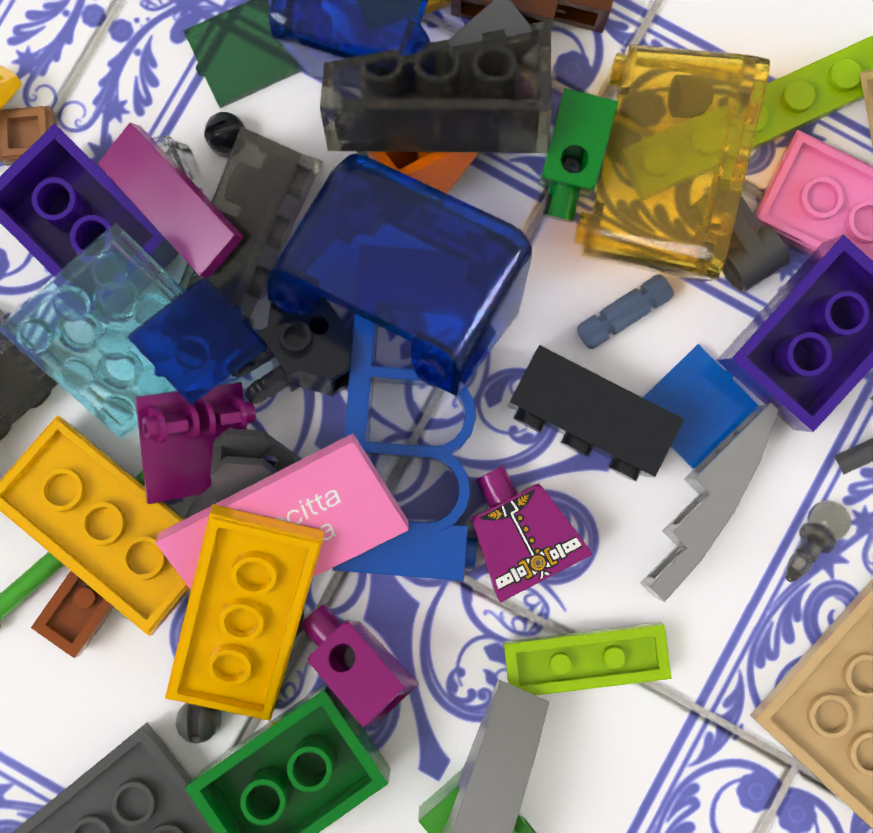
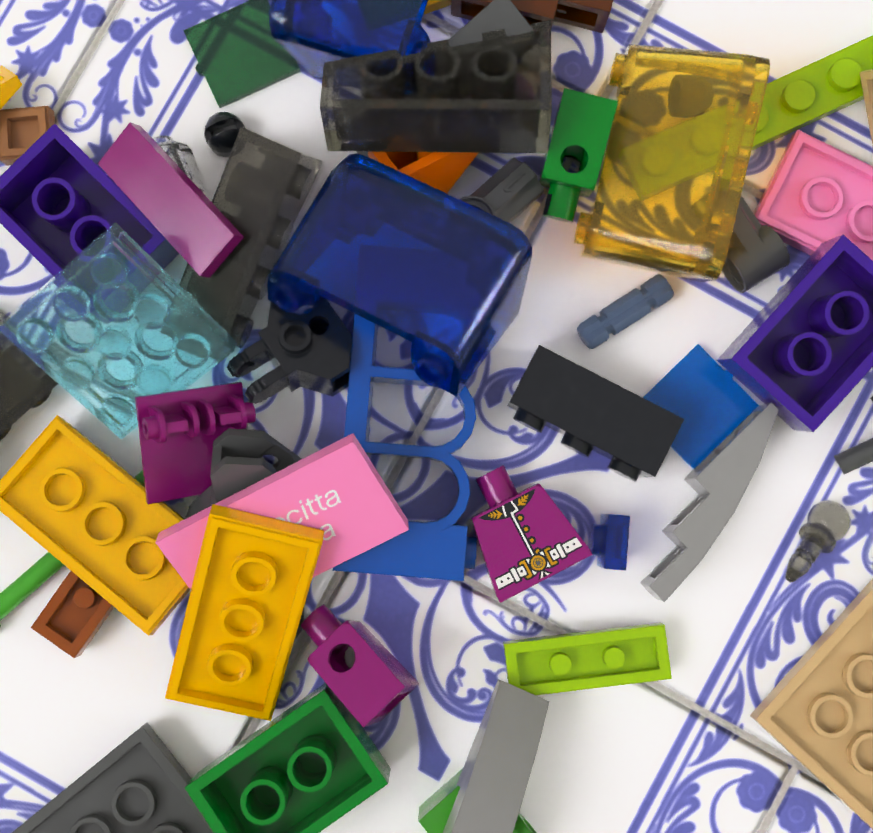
(197, 340): clear blue piece -> none
(208, 723): dark grey hinge -> none
(507, 191): none -> dark grey piece
(610, 541): none -> clear blue plate

